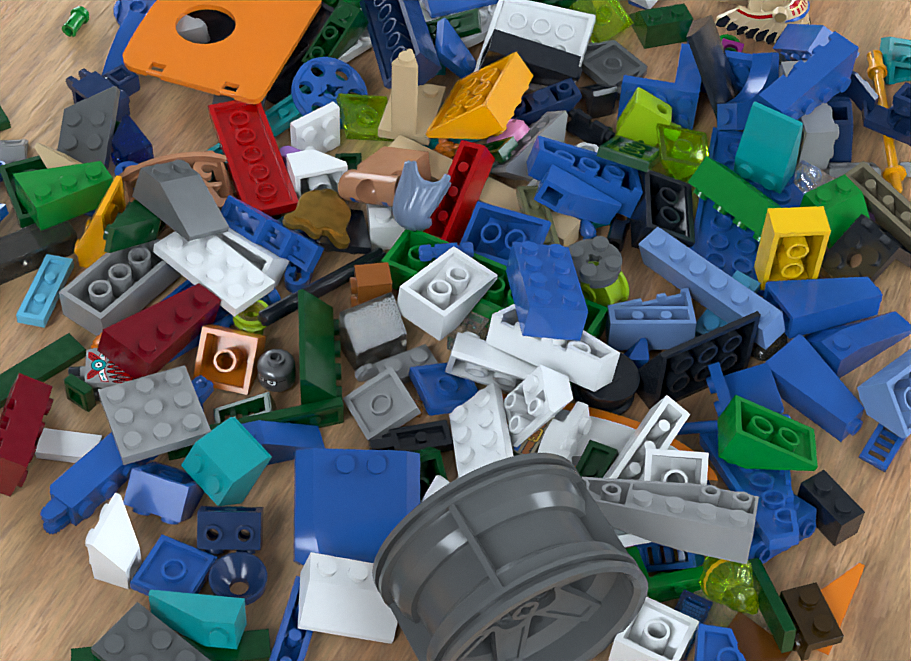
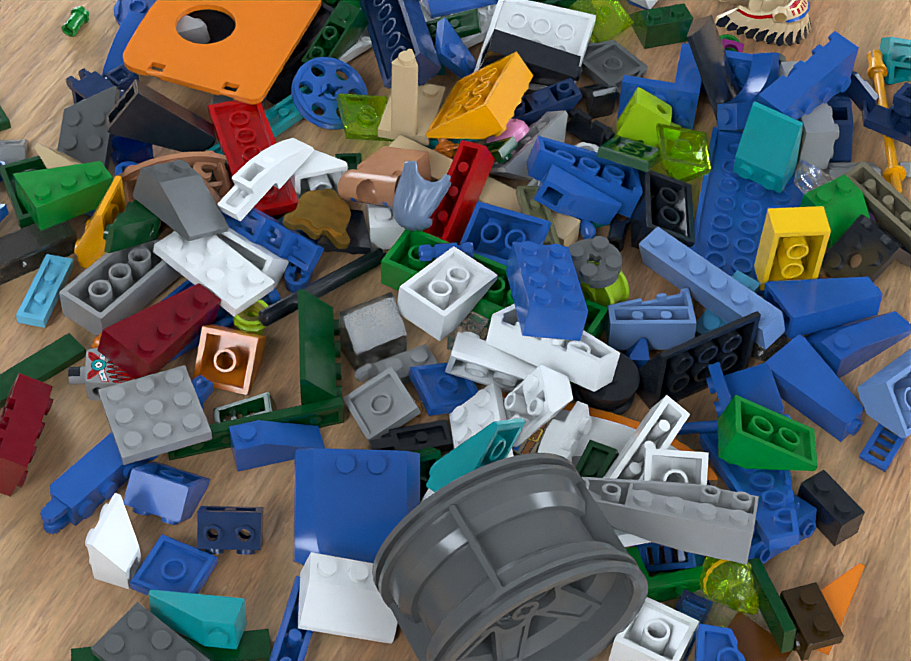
(65, 445): white tile -> none
(79, 392): dark green tile -> none
(159, 121): none -> black slope
(226, 462): teal slope -> none
(238, 568): dark blue piece -> none
(262, 172): none -> white slope
(276, 370): flat silver head -> none
(317, 129): white plate -> none
(369, 282): dark orange brick -> none
(483, 448): none -> teal slope
(732, 195): green slope -> none
(800, 39): blue slope -> none

